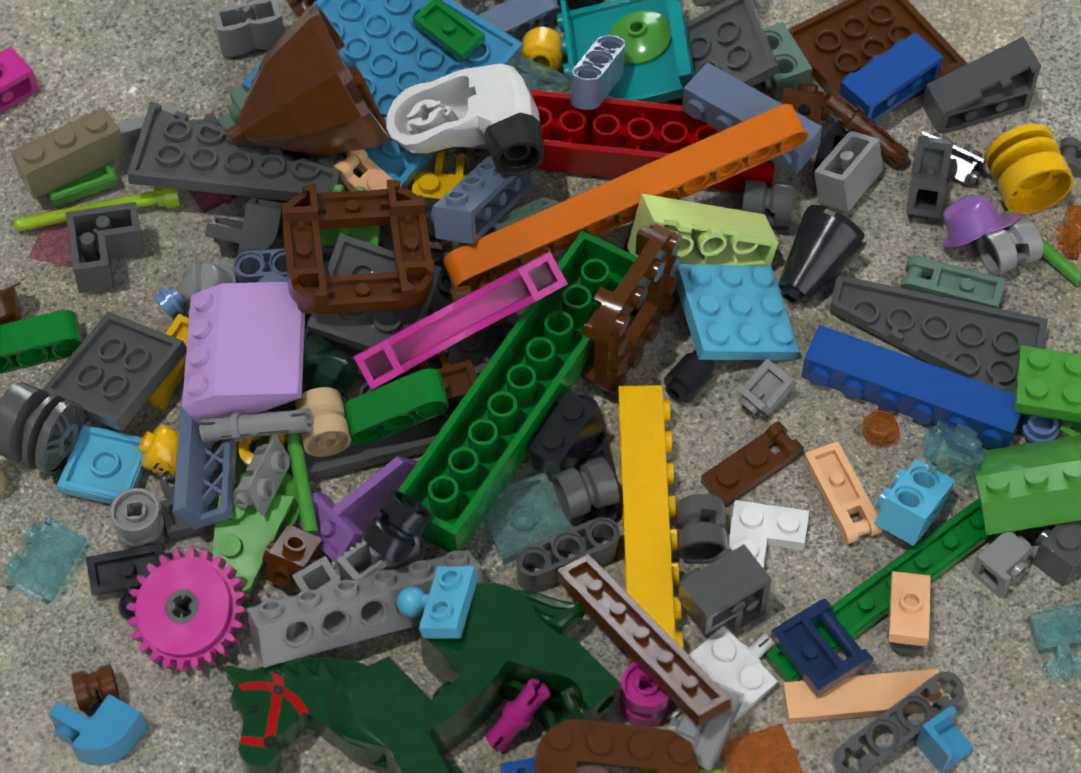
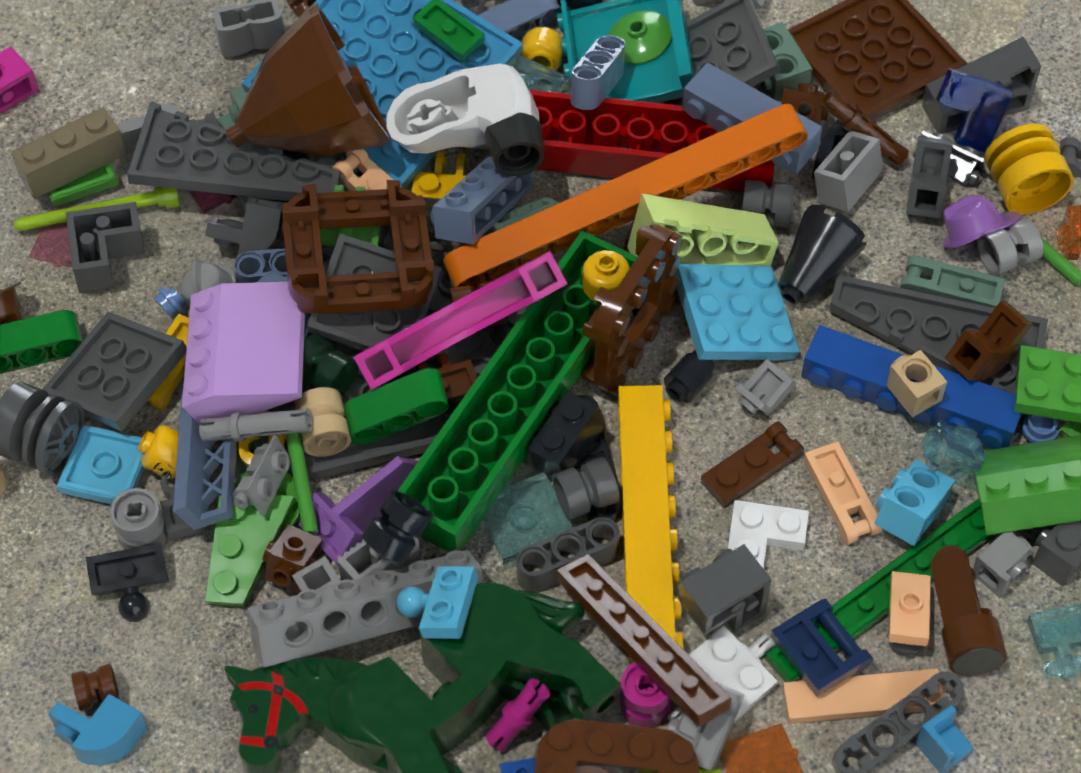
(44, 560): clear light blue bracket -> none
(162, 611): dark pink gear -> none
(603, 270): none -> yellow head
(701, 528): dark grey wheel -> none
(880, 428): clear orange plate -> none
(892, 77): blue brick -> none
(912, 395): none -> tan brick
(969, 632): none -> reddish brown piece
(983, 107): none -> clear blue plate
(988, 350): none -> reddish brown brick

